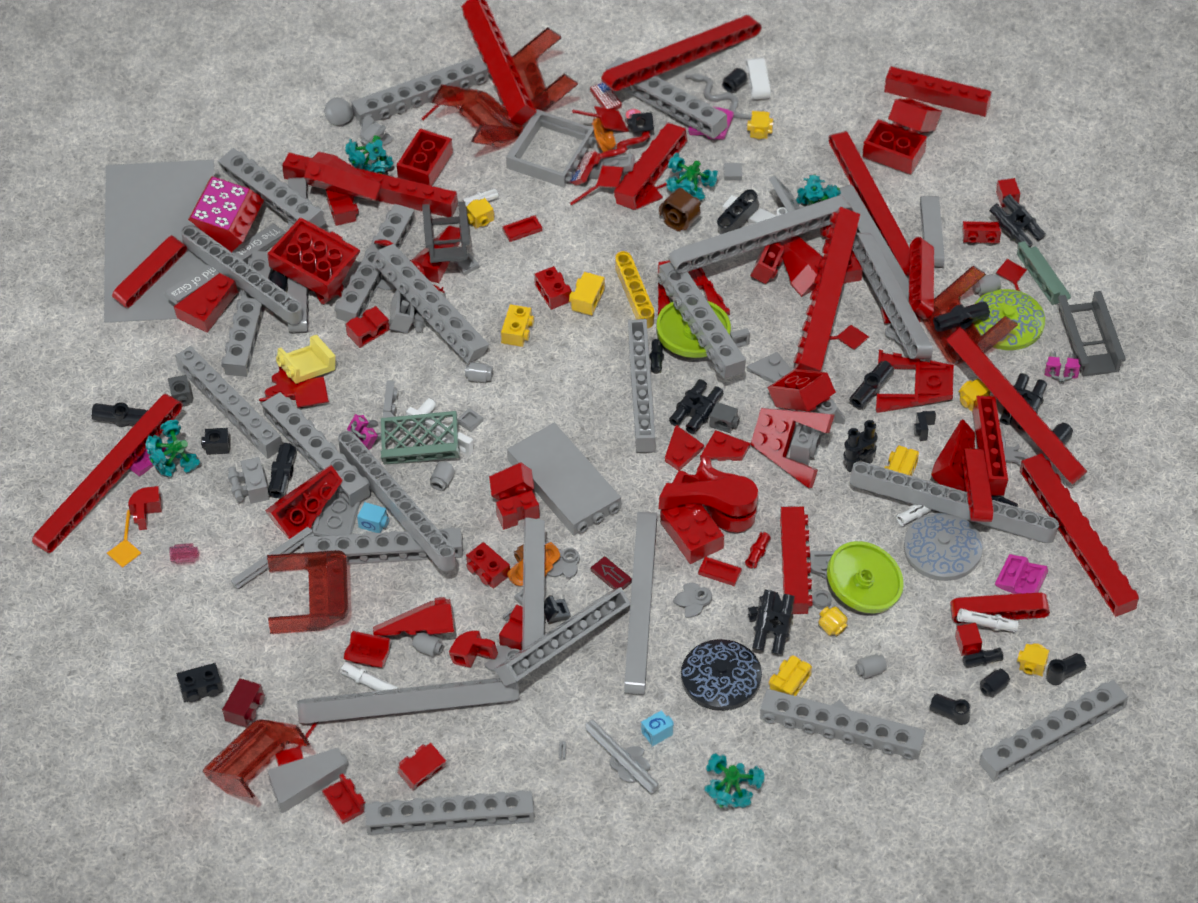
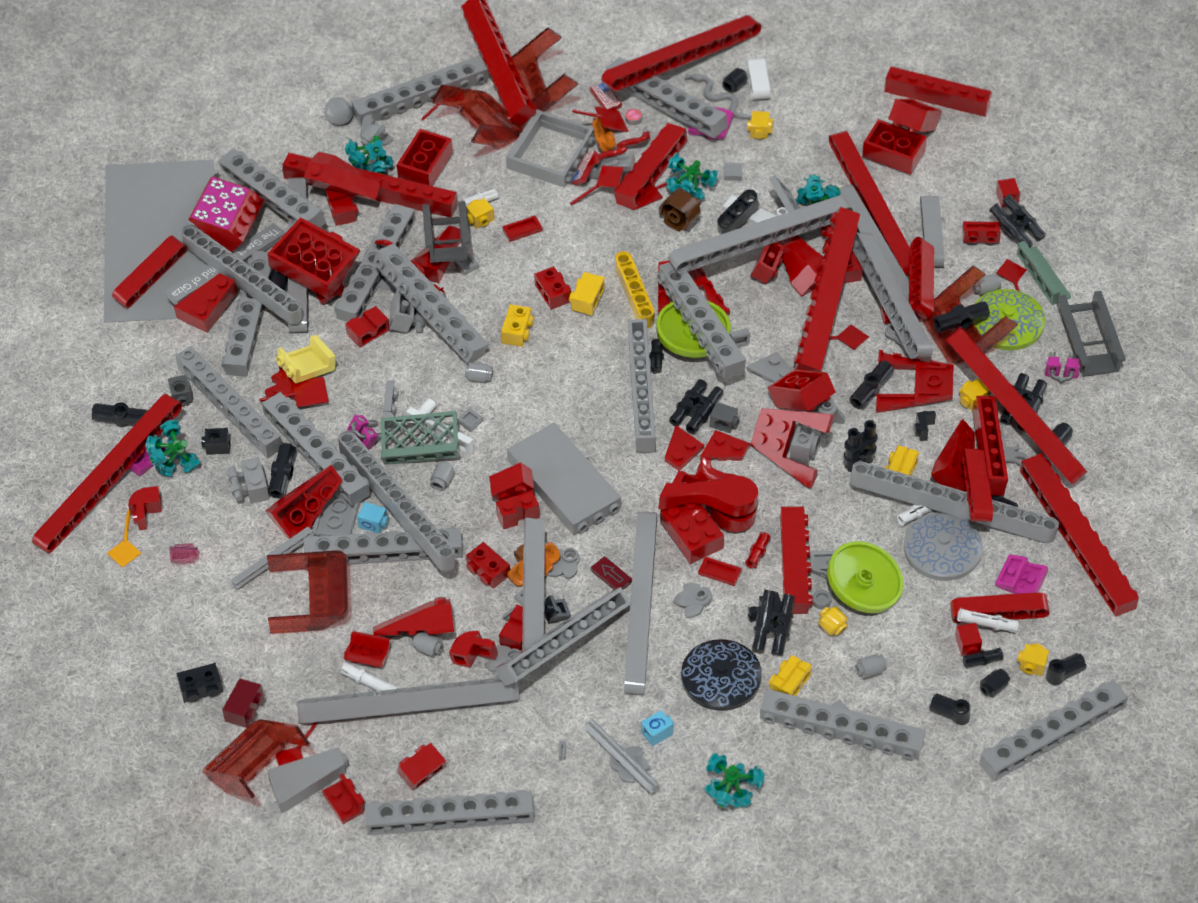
(648, 122): black brick -> none

